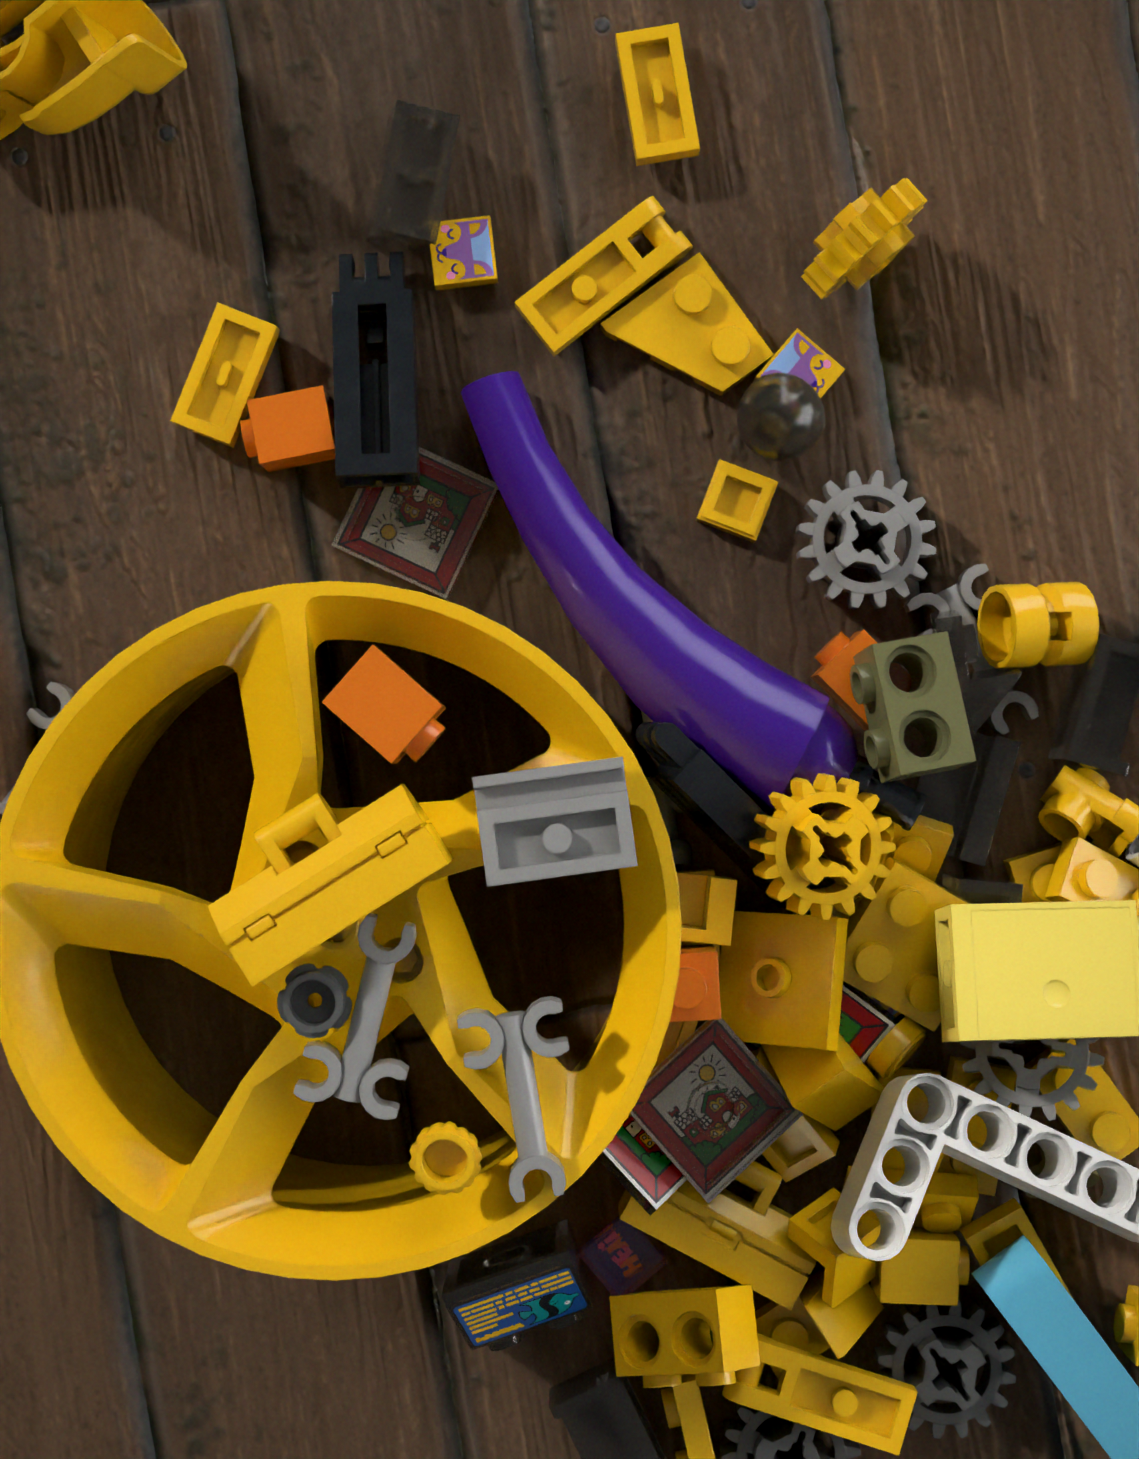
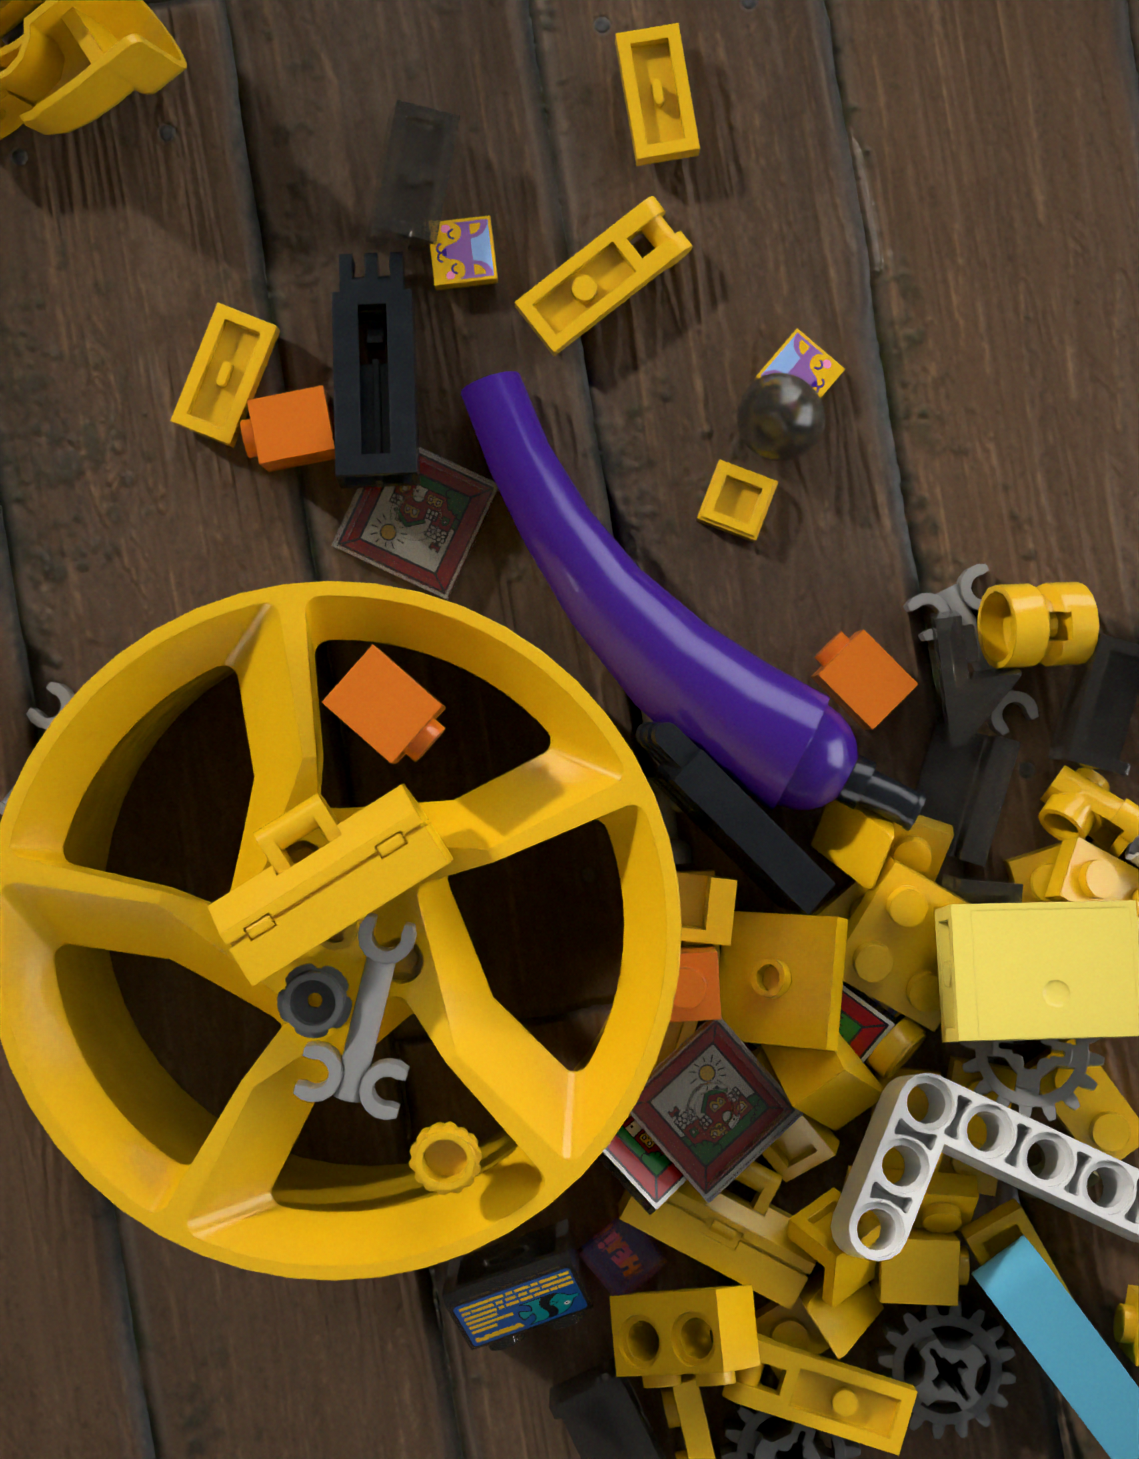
(515, 1036): light grey bar -> none
(554, 821): light grey plate -> none
(692, 328): yellow wing -> none
(795, 851): yellow gear -> none
(847, 515): light grey gear -> none
(864, 238): yellow gear -> none
(930, 706): olive brick -> none

